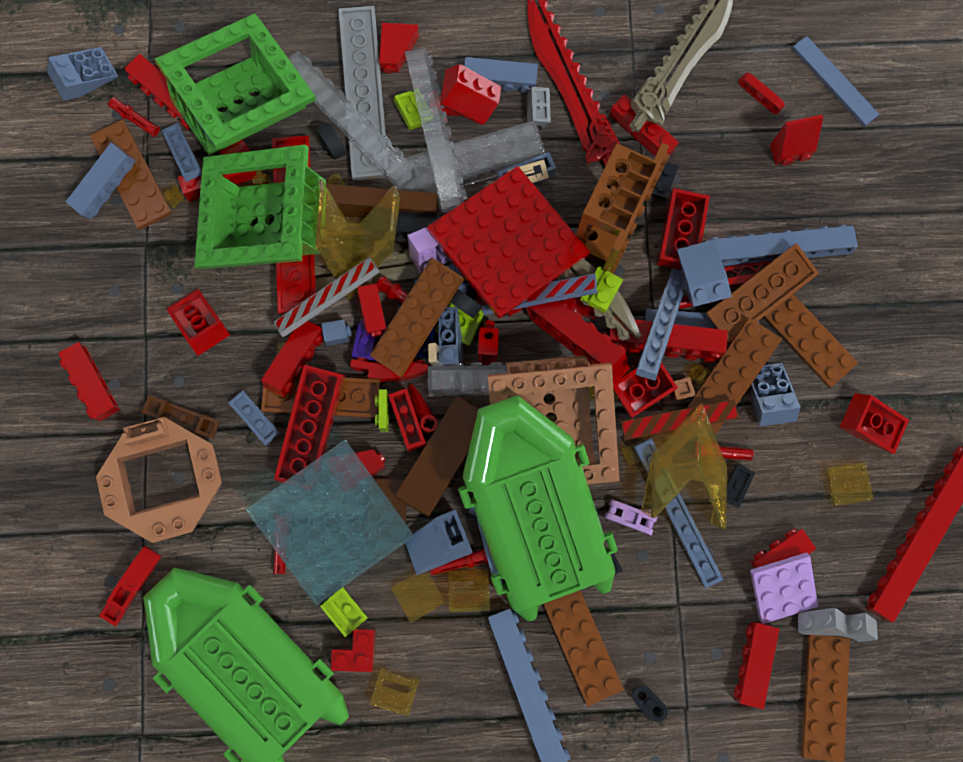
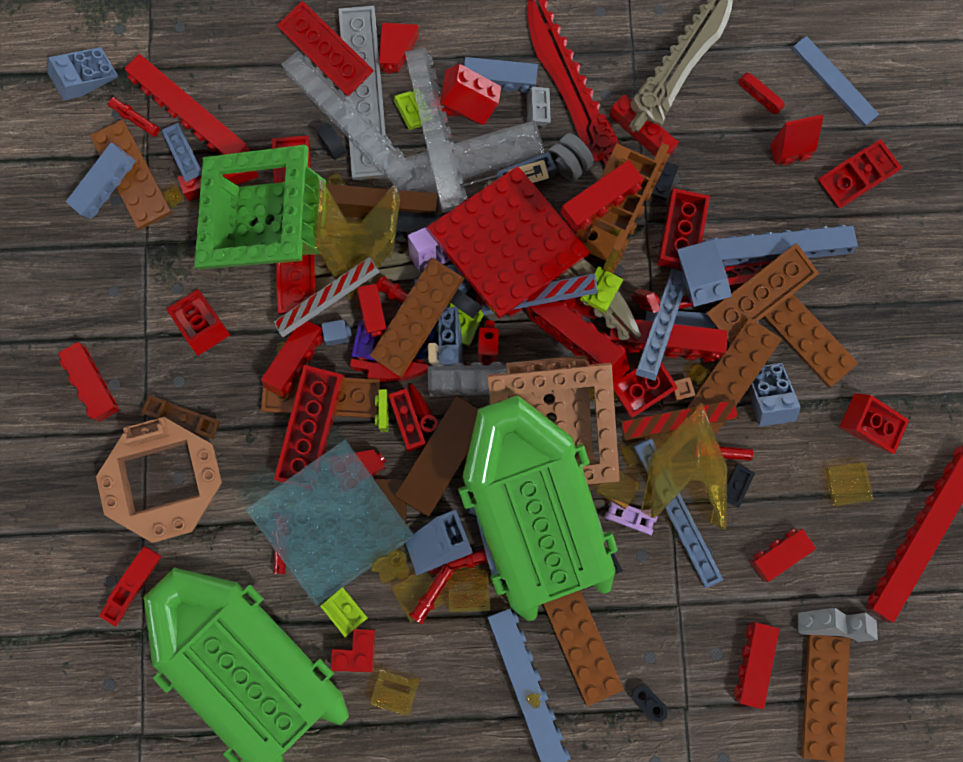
(254, 418): sand blue tile -> none
(260, 178): clear yellow plate -> none
(266, 72): bright green plate -> none
(325, 48): none -> red plate
(390, 568): none -> clear yellow plate
(427, 601): none -> red pin
(533, 700): none -> clear yellow rock
(571, 157): none -> light grey wheel
(602, 195): none -> red brick
(619, 492): none -> clear yellow piece
(647, 300): none -> red hinge
(784, 588): lavender plate -> none
(860, 173): none -> red slope

